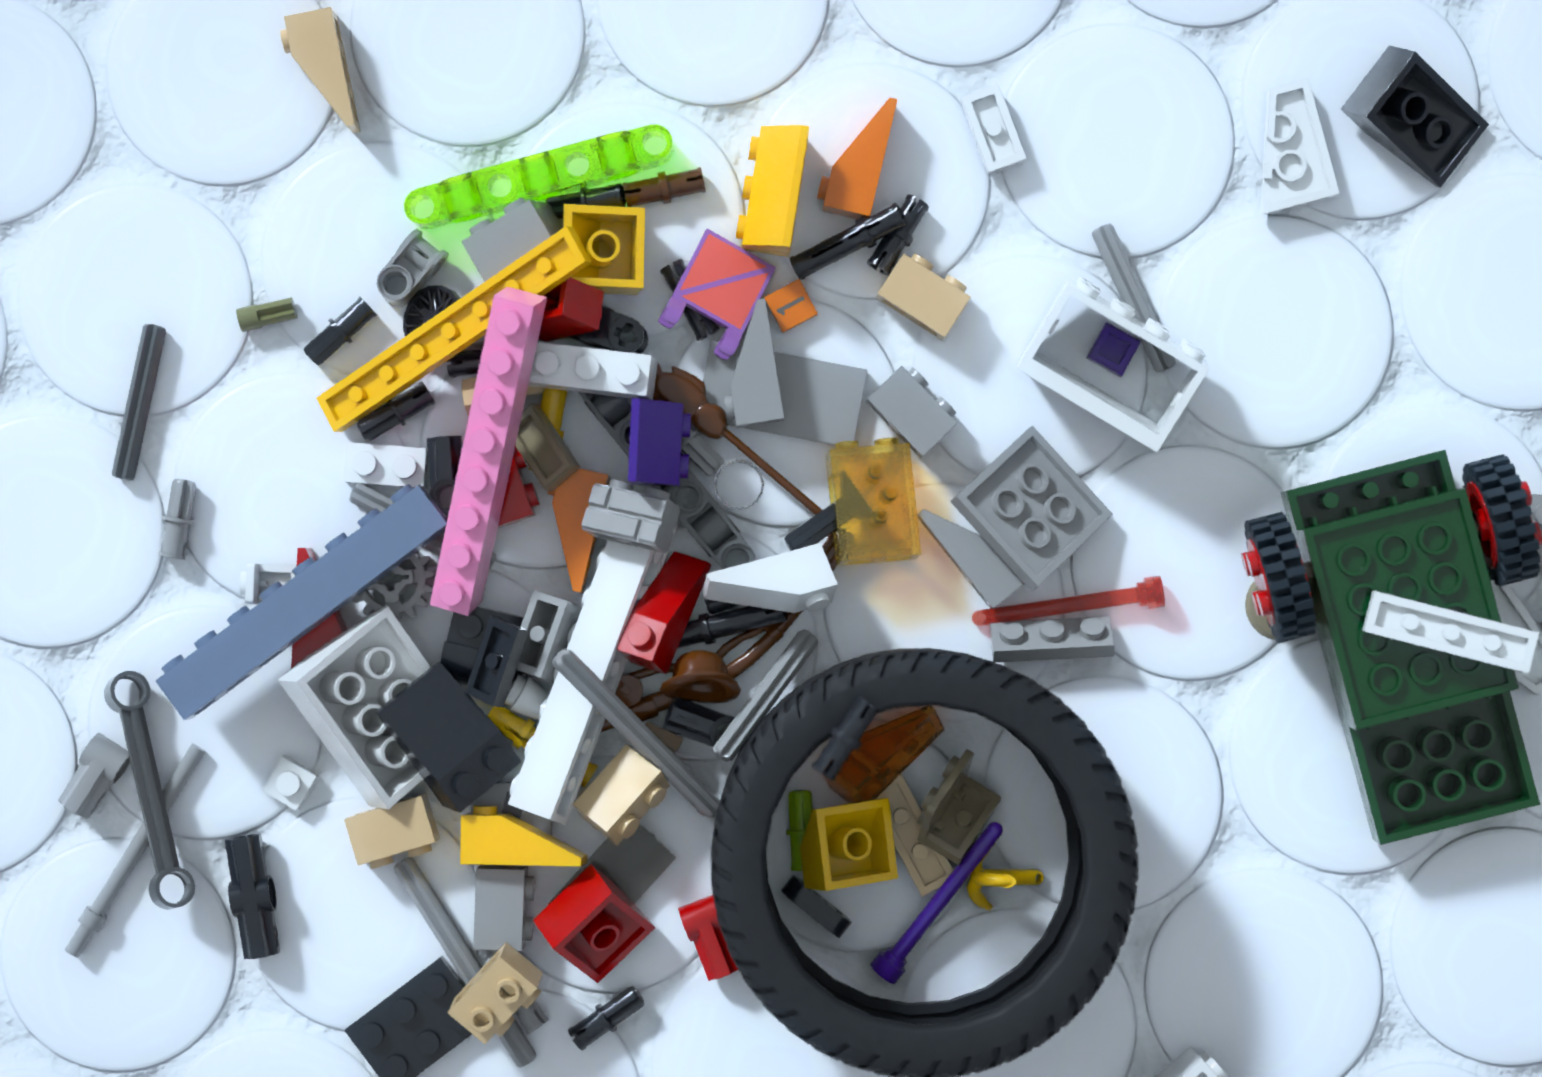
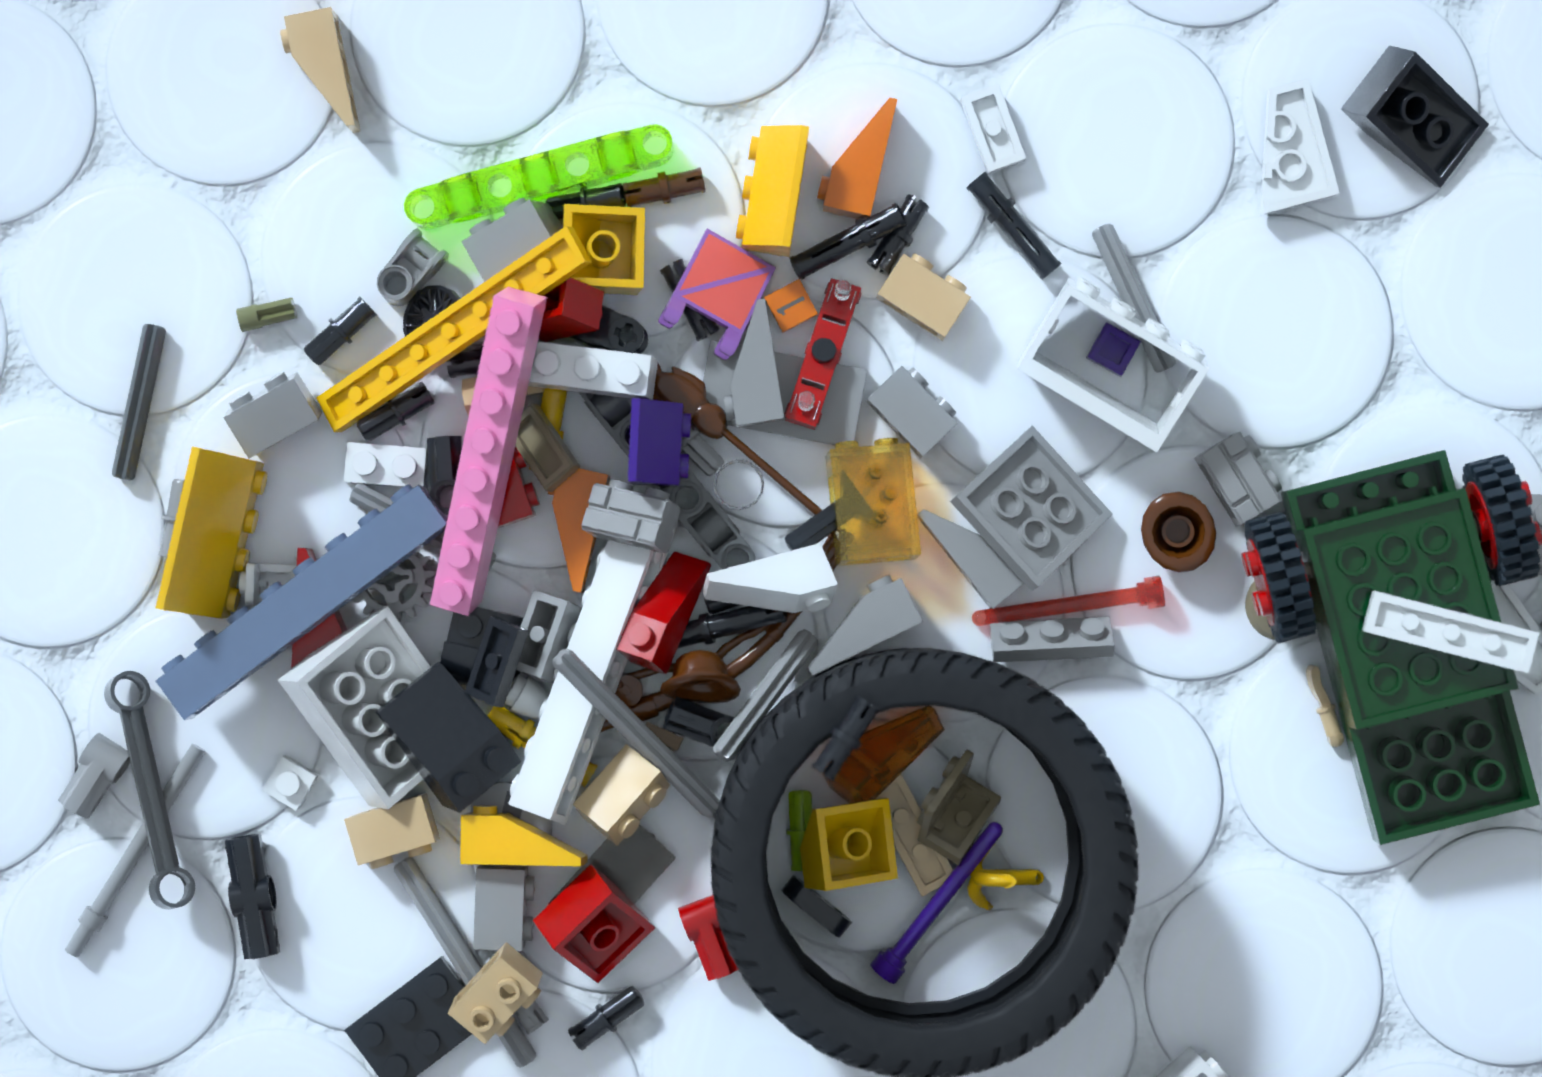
(211, 534): none -> yellow slope
(272, 413): none -> light grey brick
(822, 353): none -> red piece
(873, 619): none -> light grey slope
(984, 187): none -> black pin
(1178, 531): none -> reddish brown hat
(1239, 477): none -> light grey brick
(1326, 709): none -> tan piece

